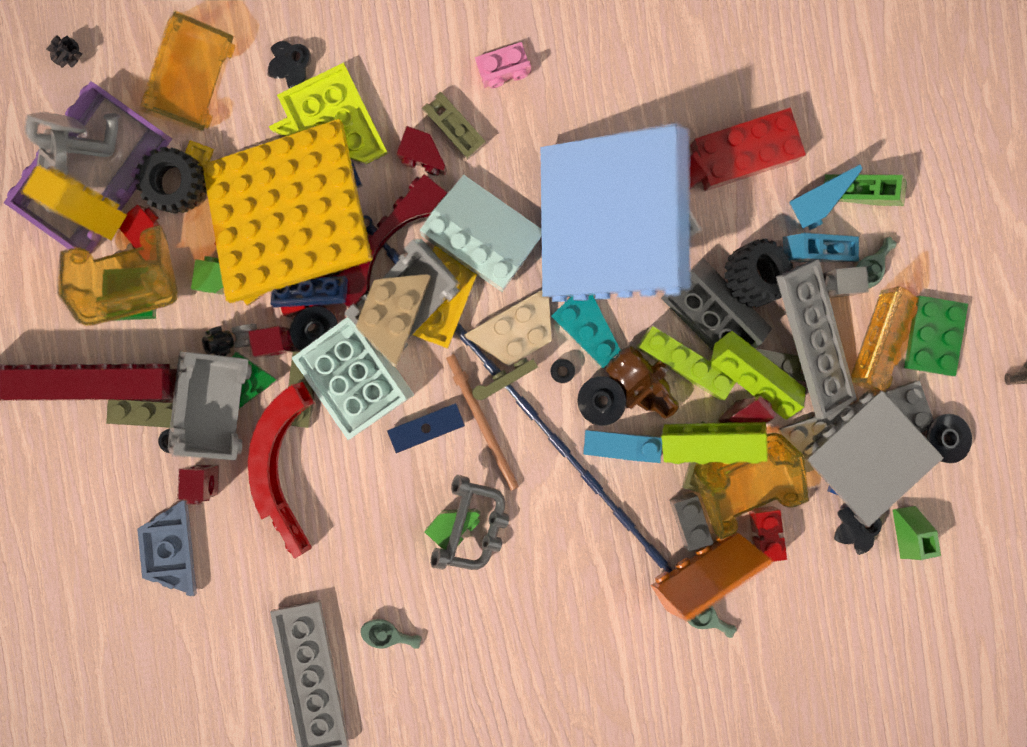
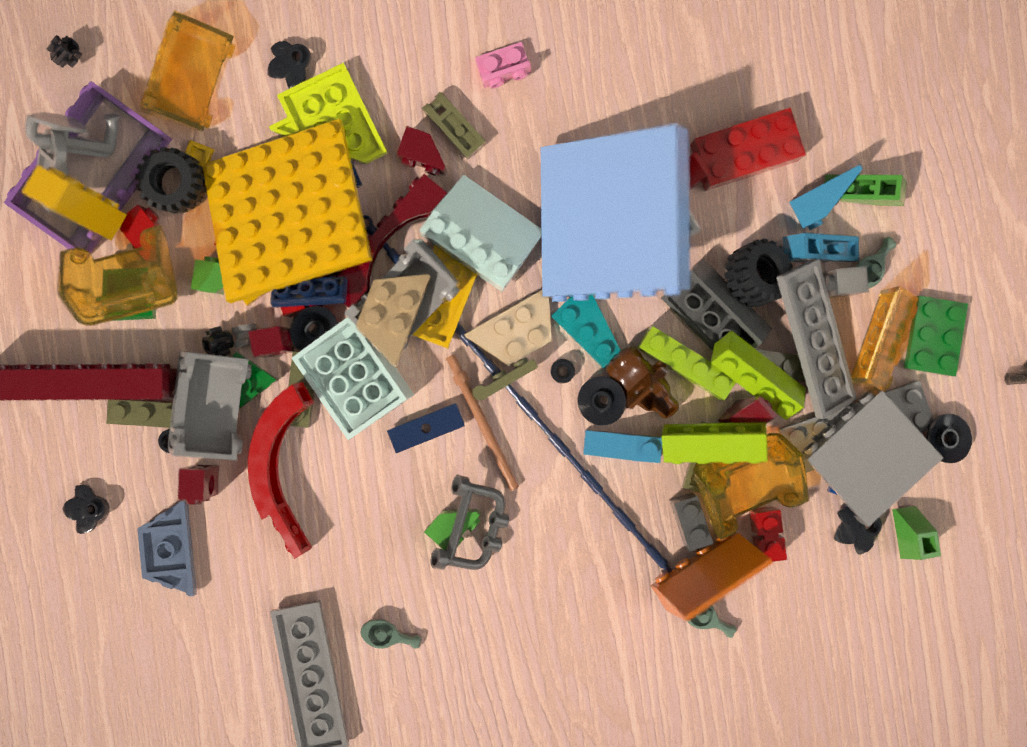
(85, 509): none -> black plate

